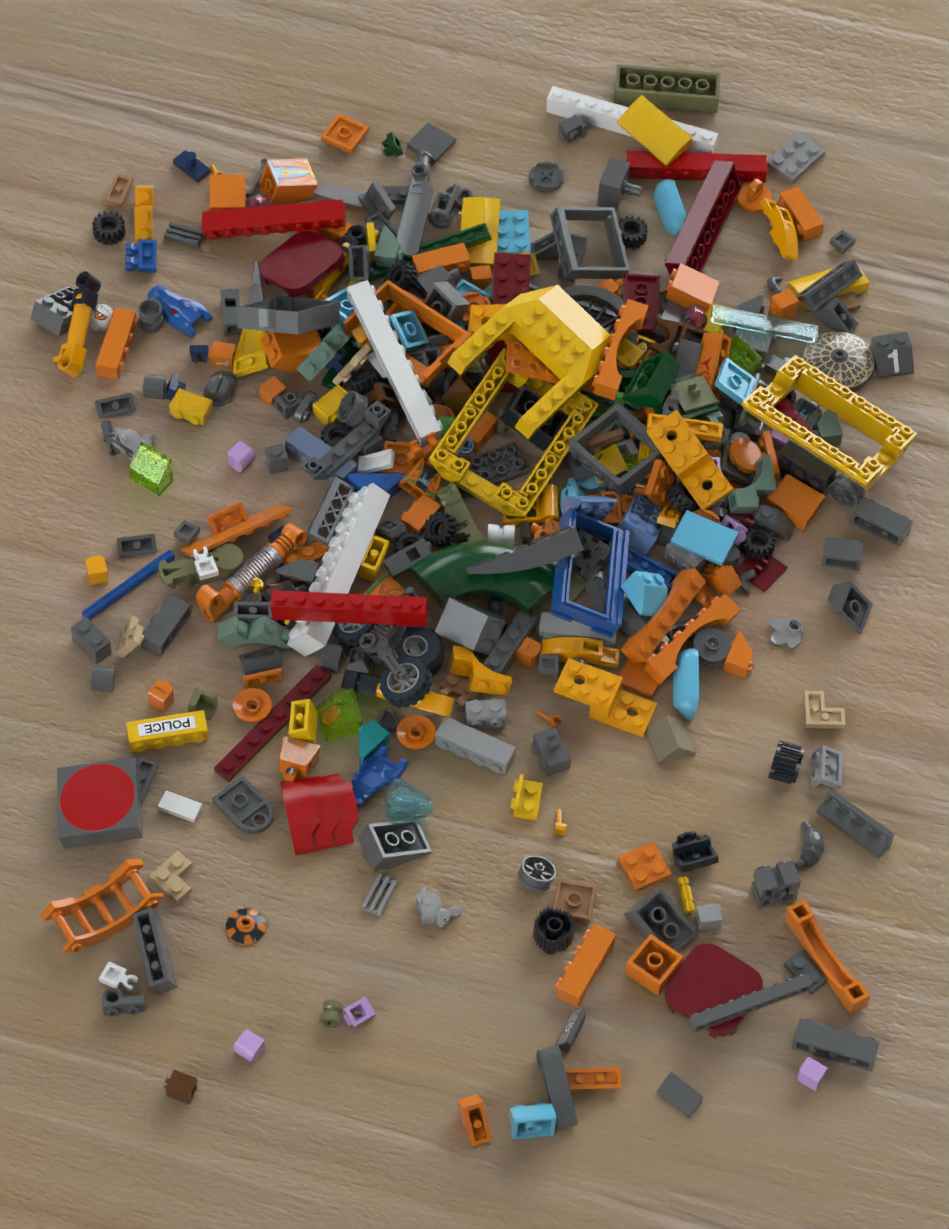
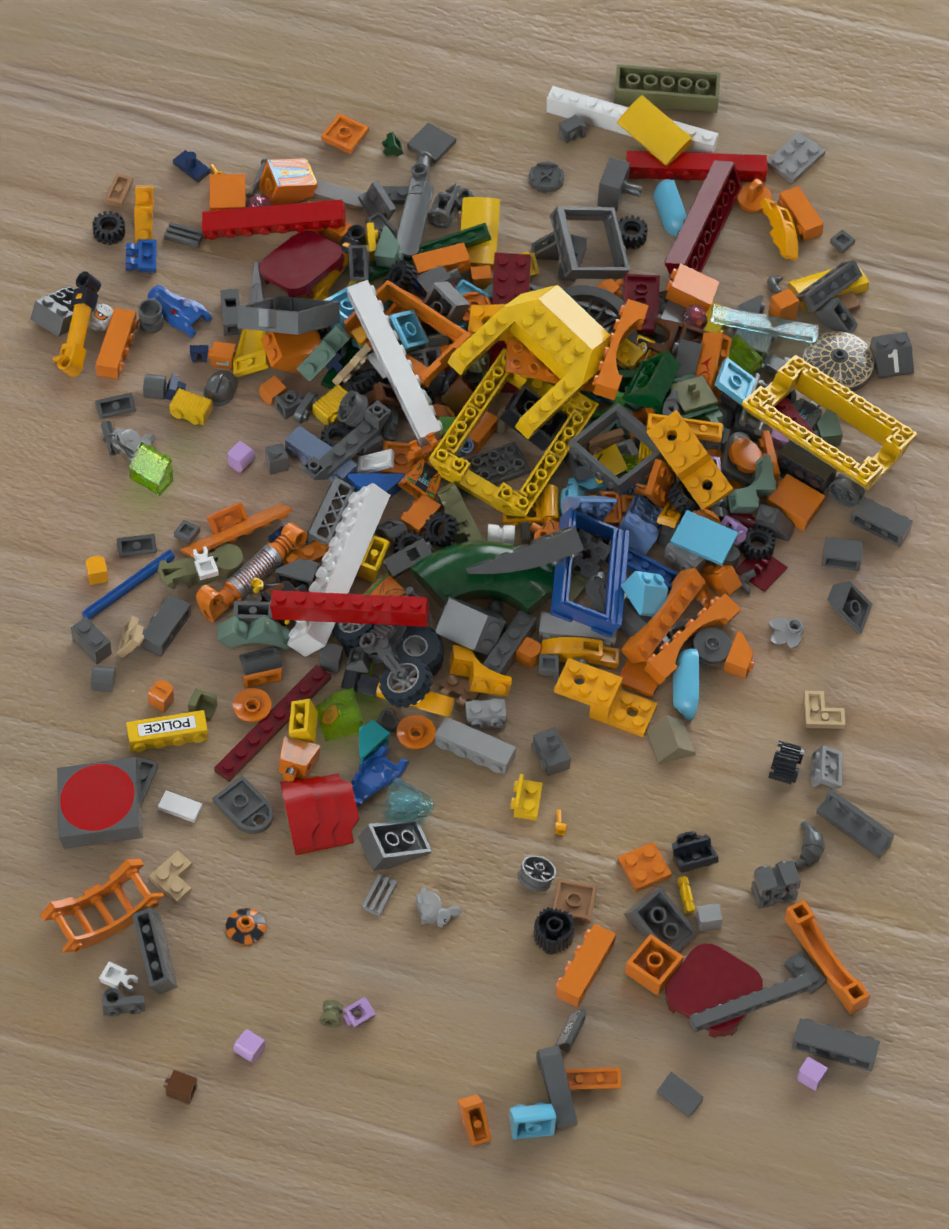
(513, 232): medium azure plate -> none
(557, 718): orange hand -> none

